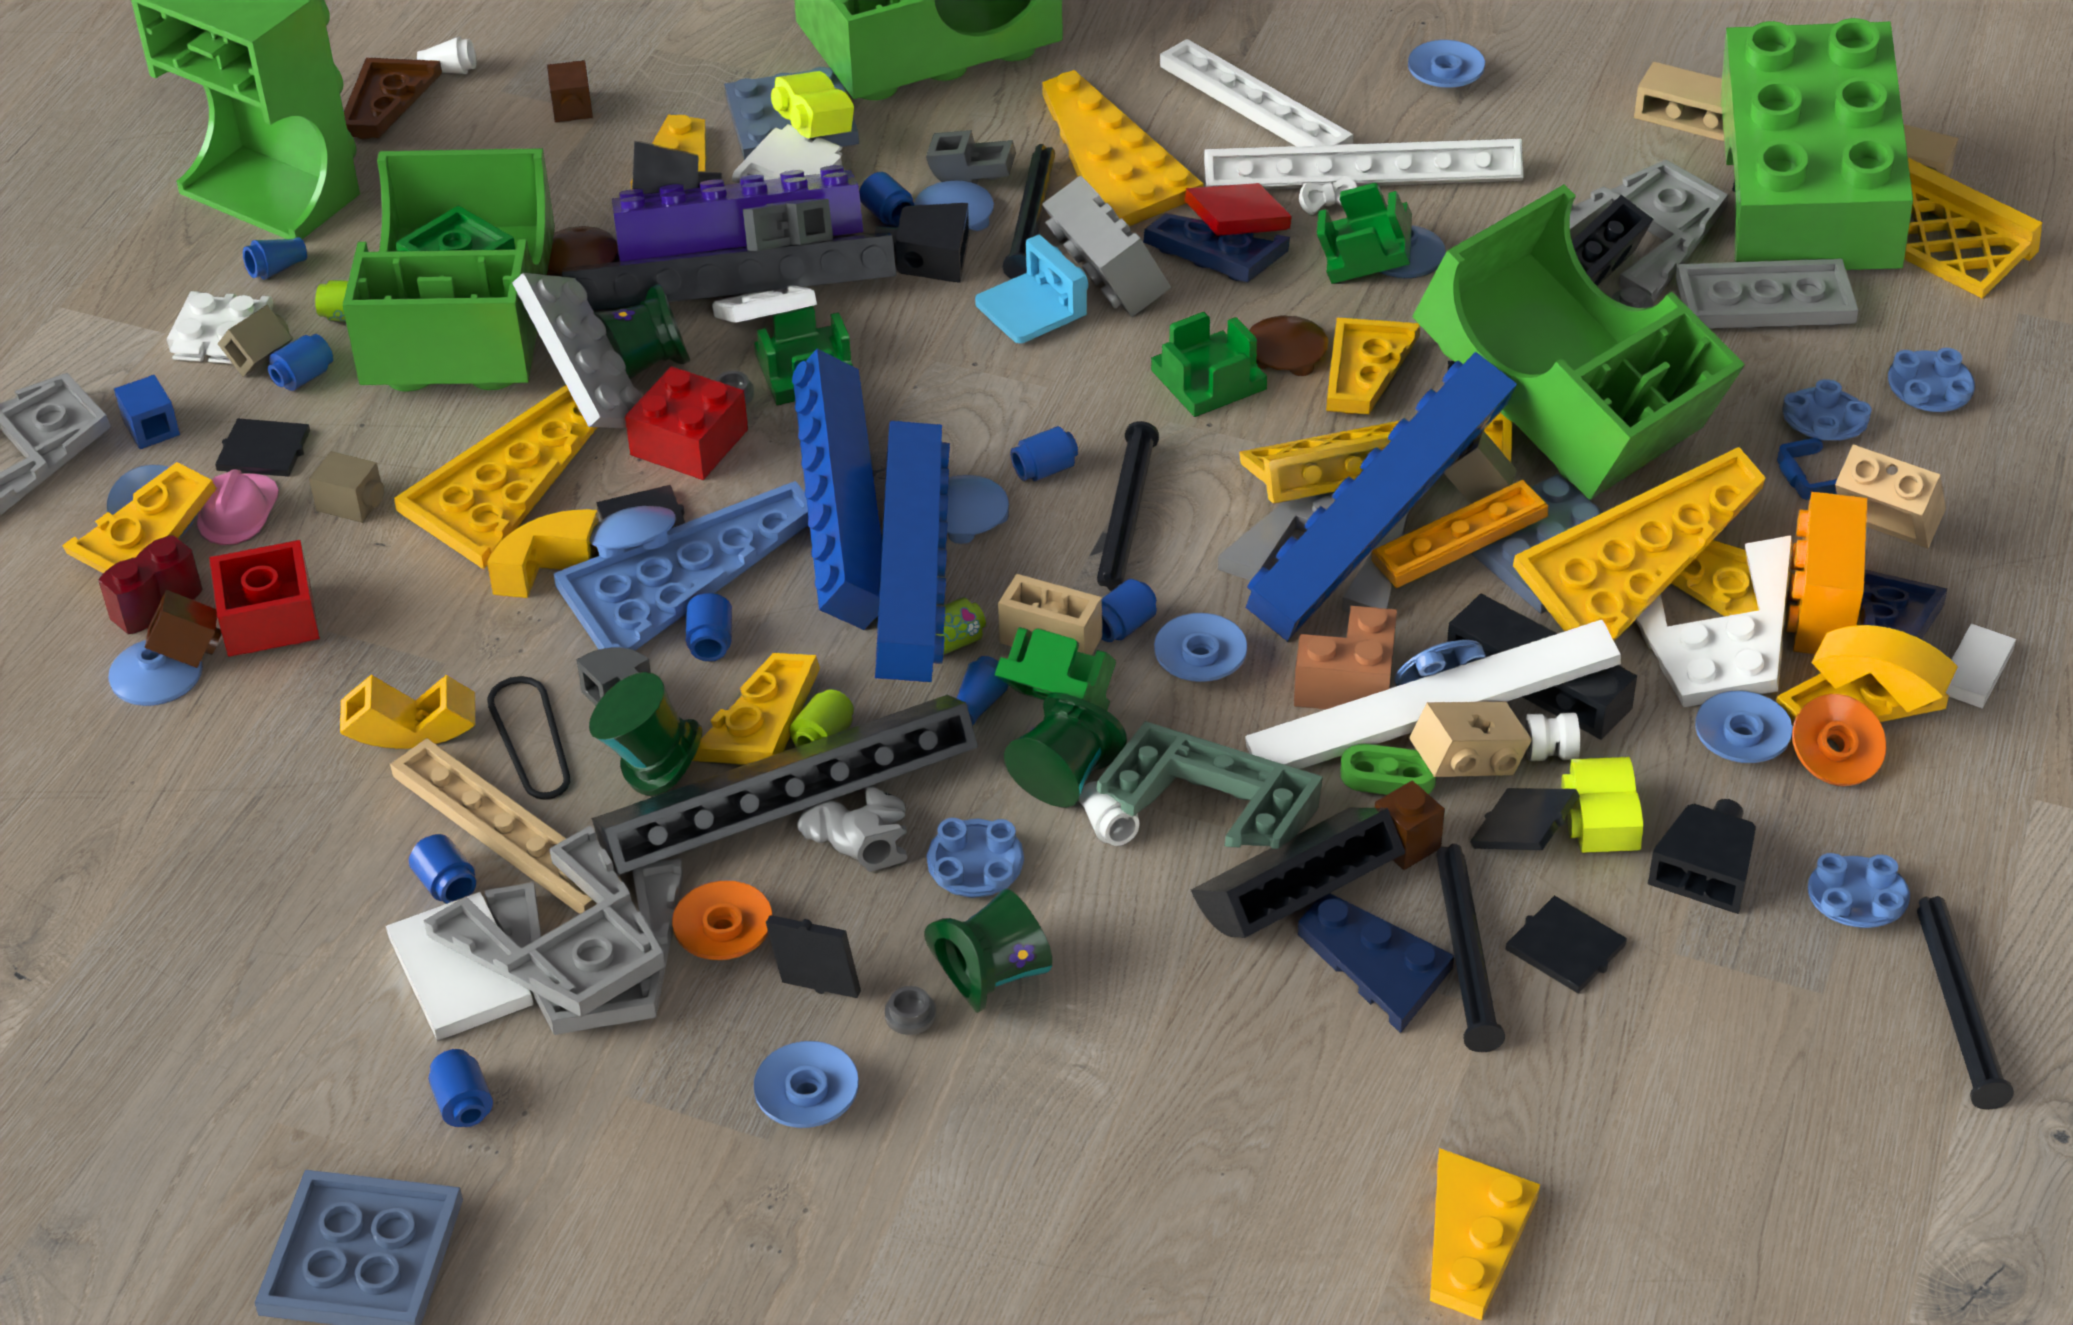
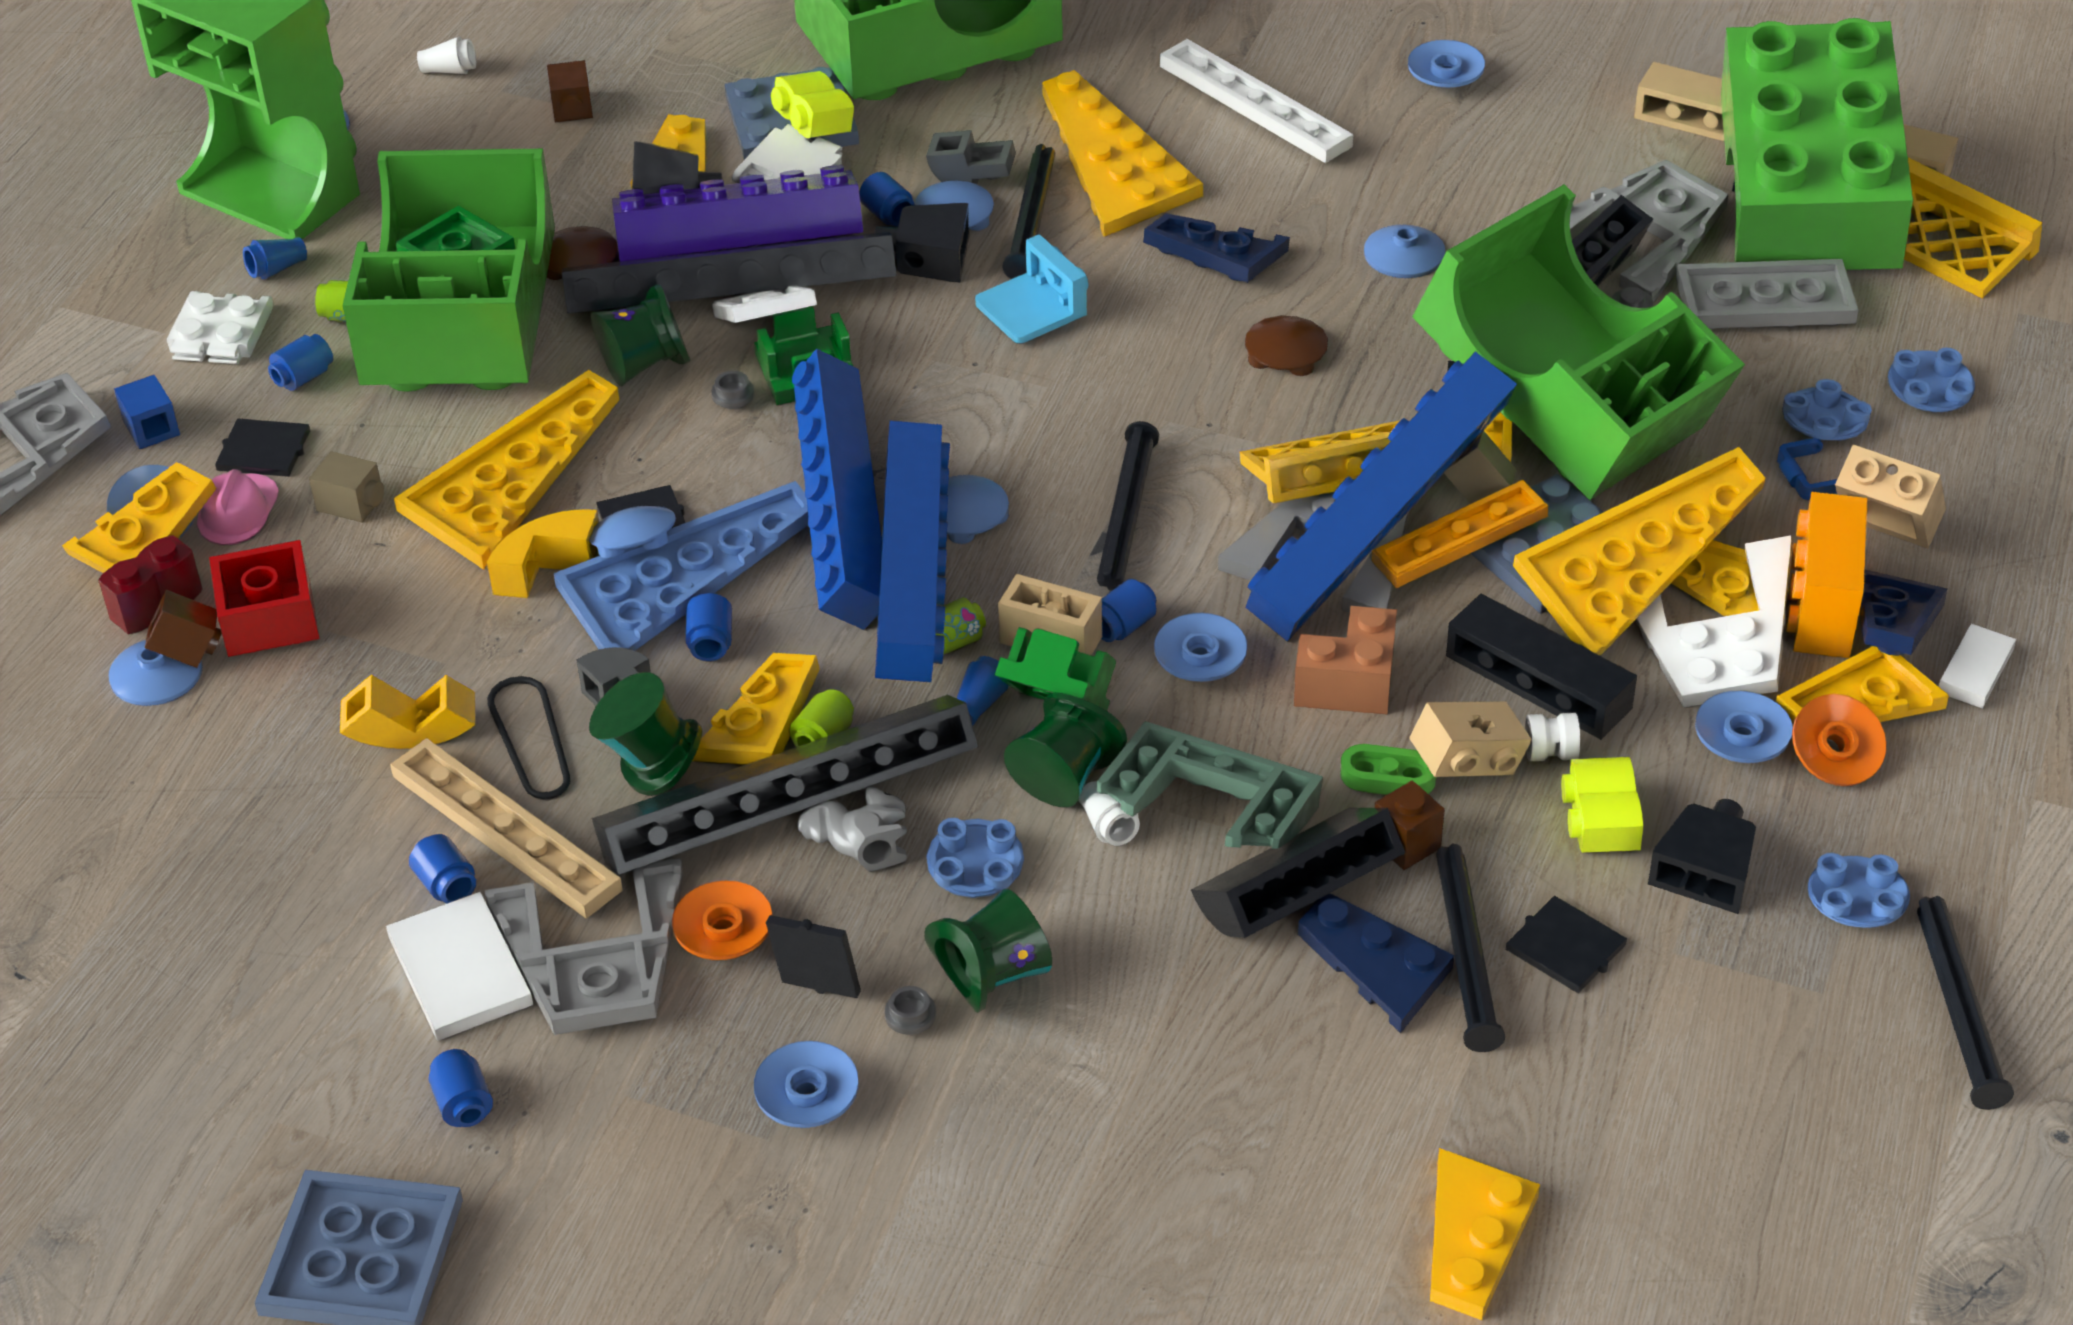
(254, 340): dark tan brick -> none
(385, 92): reddish brown wing -> none
(579, 348): light grey plate -> none
(580, 960): light grey wing -> none
(686, 422): red brick -> none
(787, 224): dark grey brick -> none
(1044, 454): blue brick -> none
(1106, 245): light grey wedge -> none
(1208, 368): green panel -> none
(1238, 209): red tile -> none
(1314, 196): white piece -> none
(1365, 361): yellow wing -> none
(1367, 164): white tile -> none
(1369, 238): green panel -> none
(1399, 708): white tile -> none
(1439, 659): medium blue dish -> none
(1525, 818): black piece -> none
(1901, 662): yellow brick -> none

